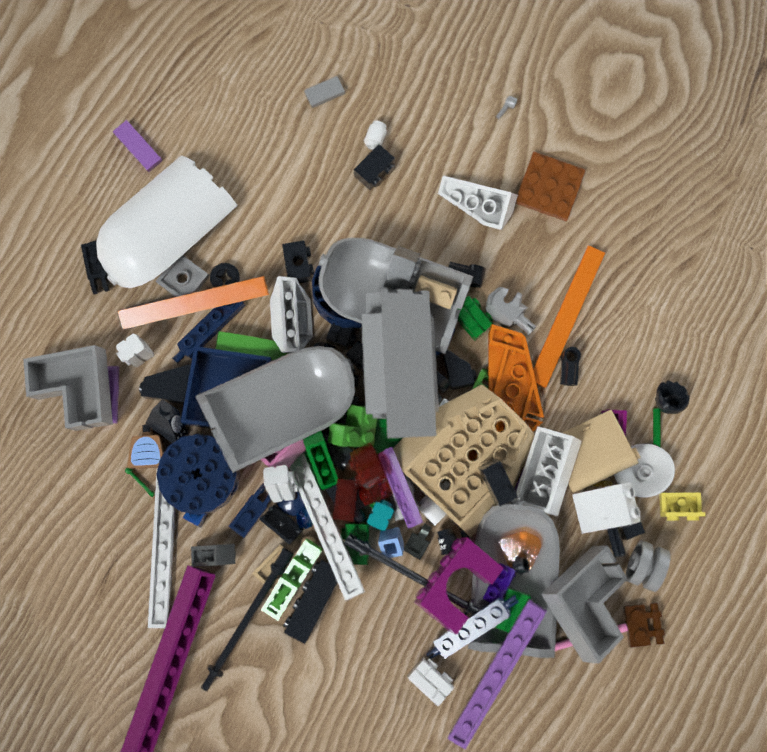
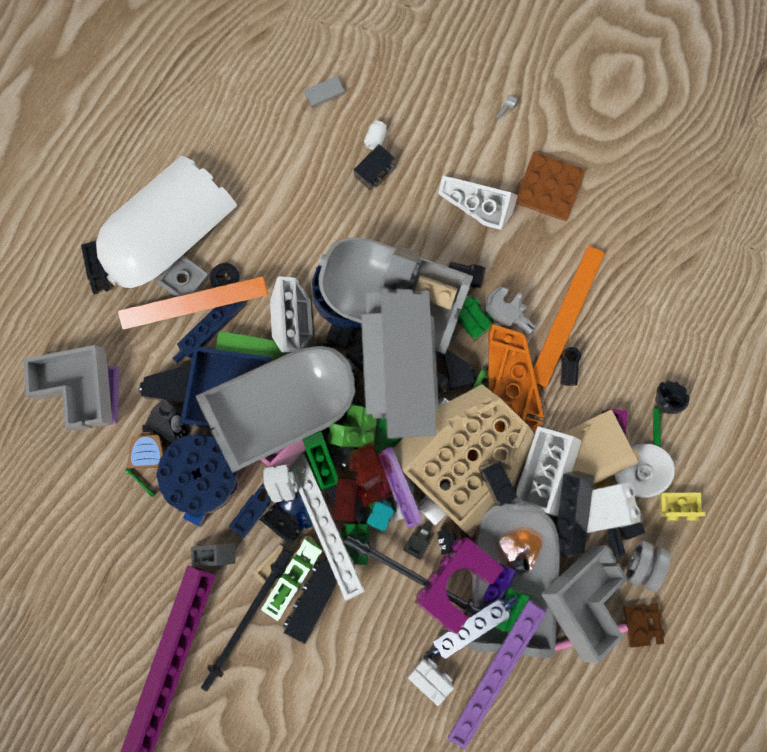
(134, 351): white brick -> none
(137, 146): medium lavender tile -> none
(161, 562): white tile -> none
(293, 252): black brick -> none
(391, 542): light blue brick -> none
(574, 512): none -> black brick

